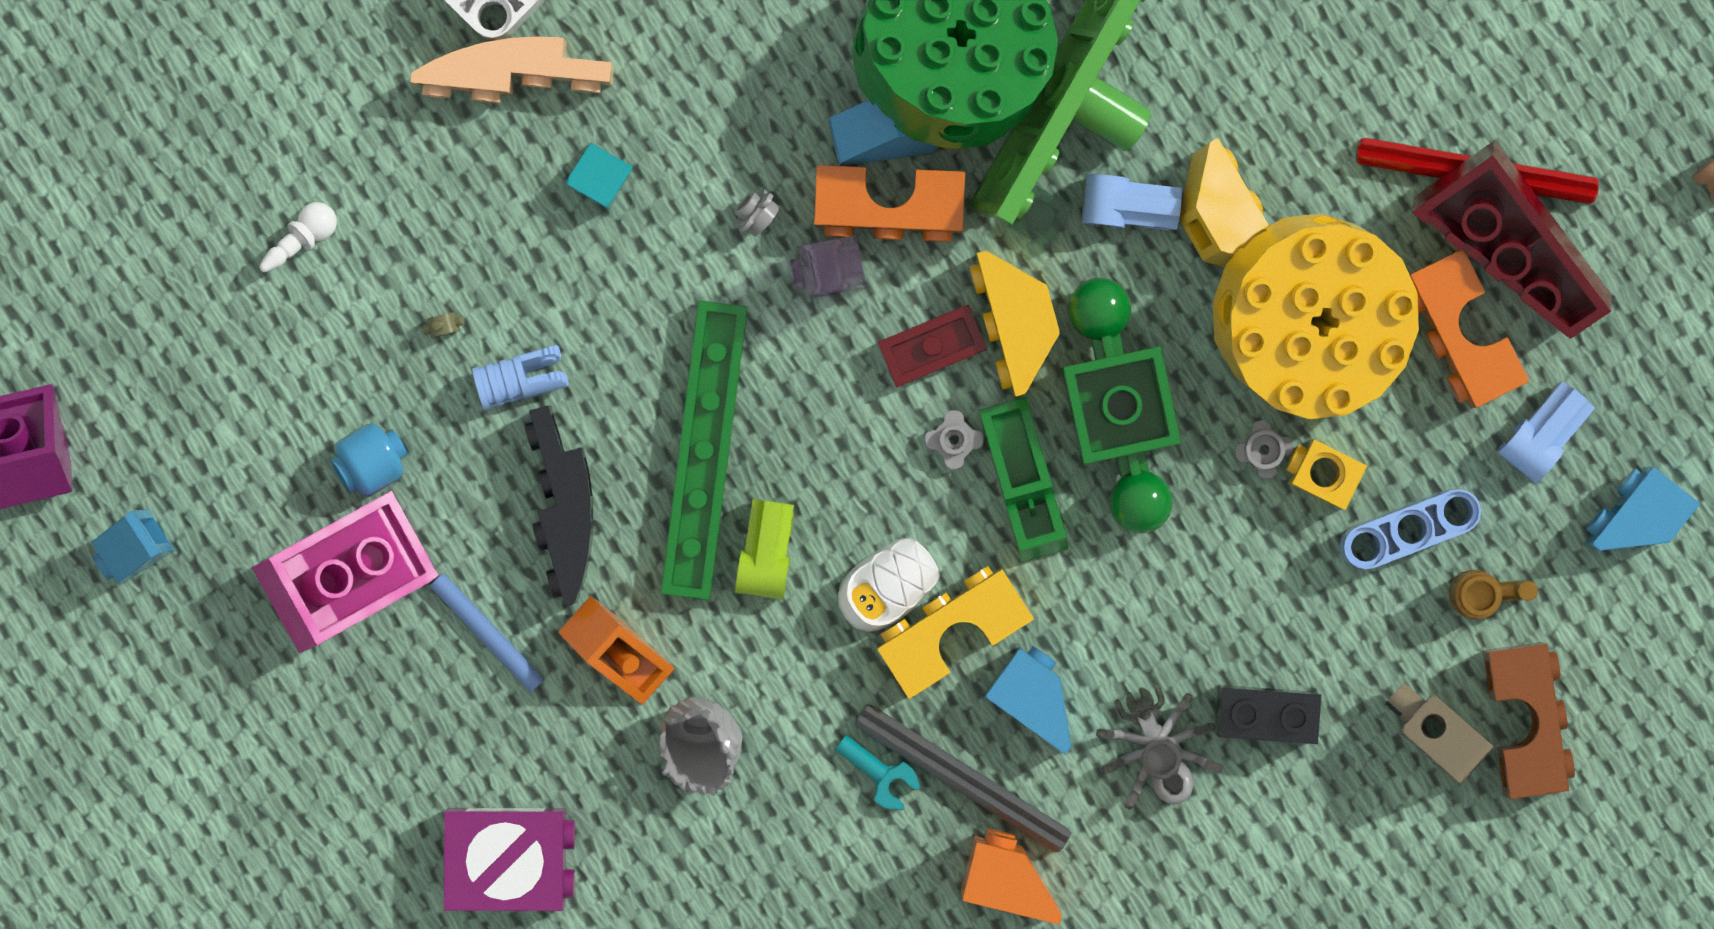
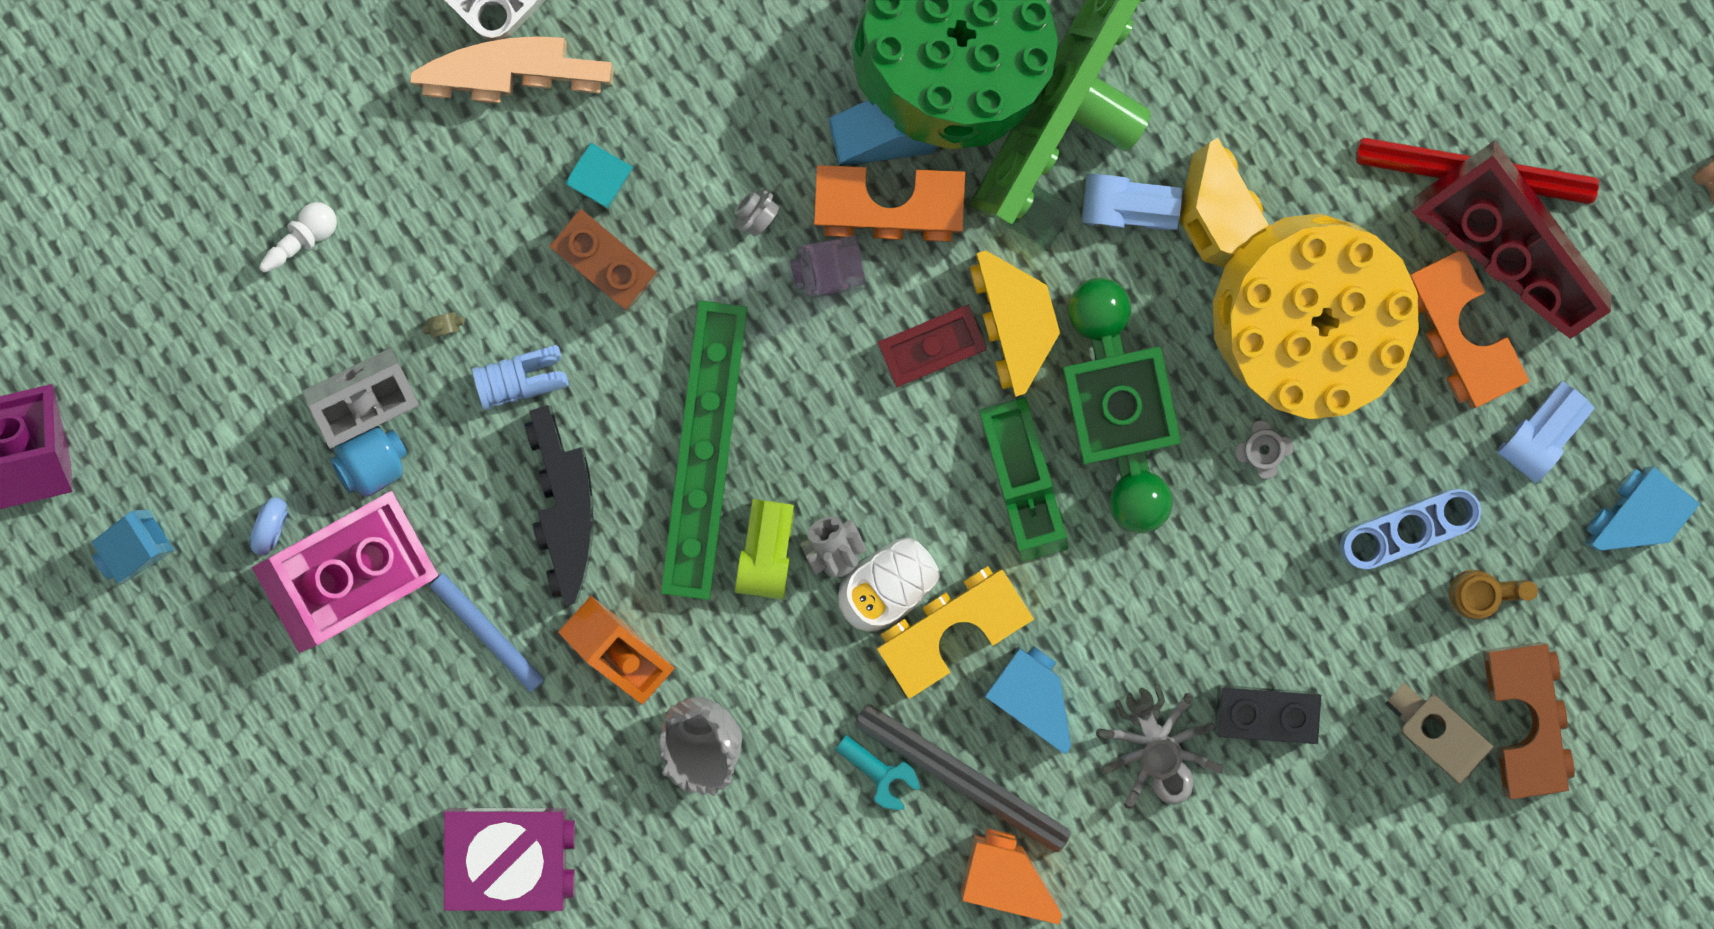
(268, 526): none -> light blue piece
(360, 398): none -> light grey brick
(604, 260): none -> dark orange brick
(833, 547): none -> light grey gear
(954, 425): light grey plate -> none
(1346, 478): yellow brick -> none

